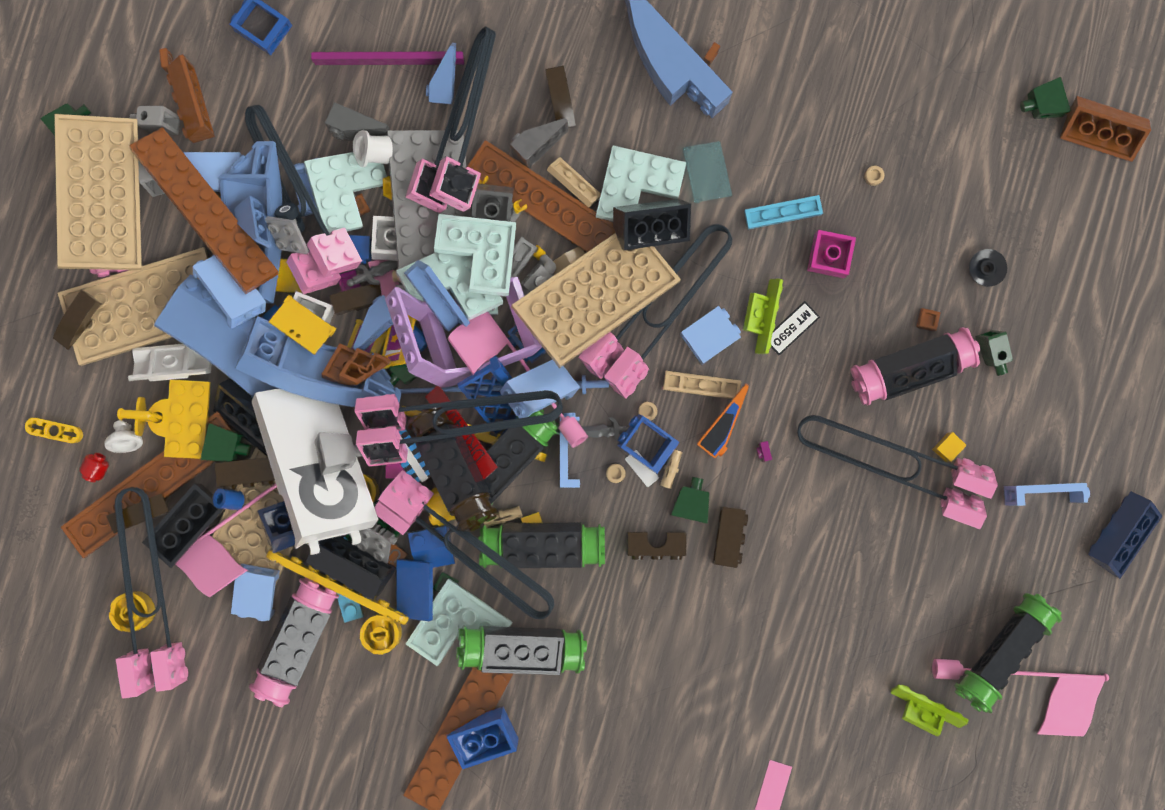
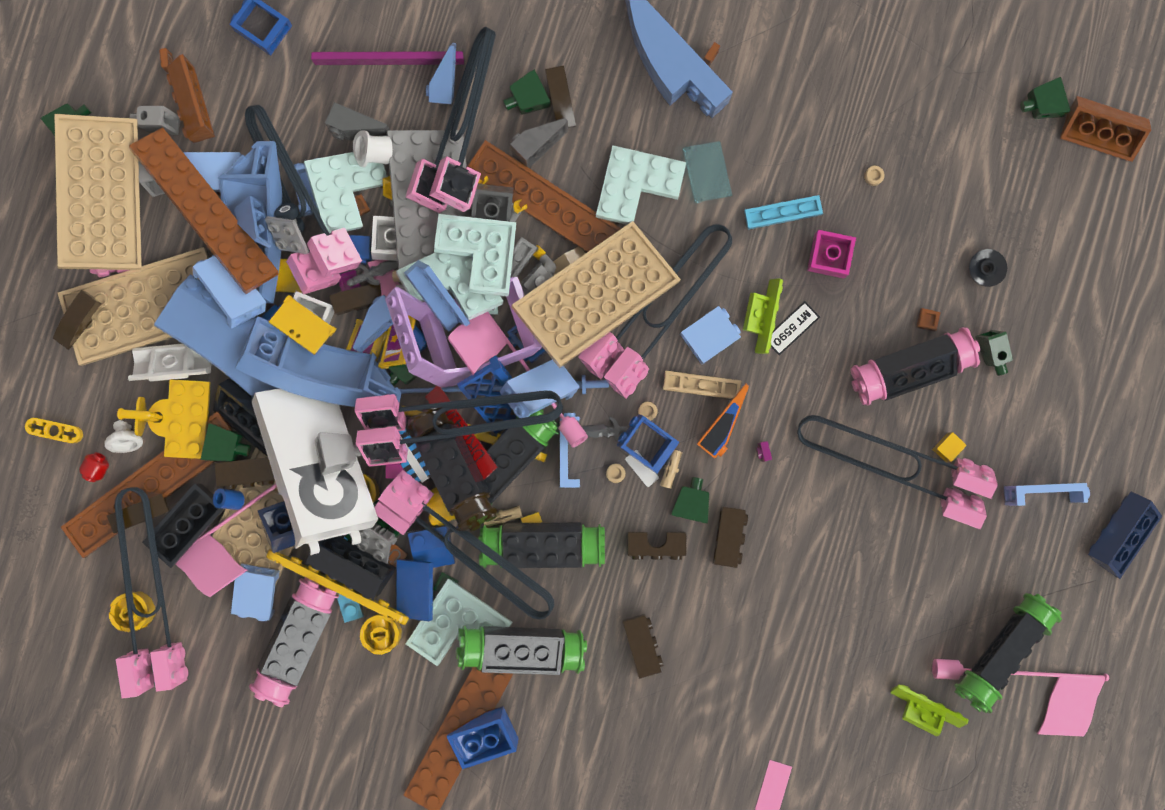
(353, 366): dark orange slope -> none
(527, 94): none -> dark green torso
(574, 182): tan plate -> none
(643, 645): none -> dark brown brick
(652, 223): black slope -> none

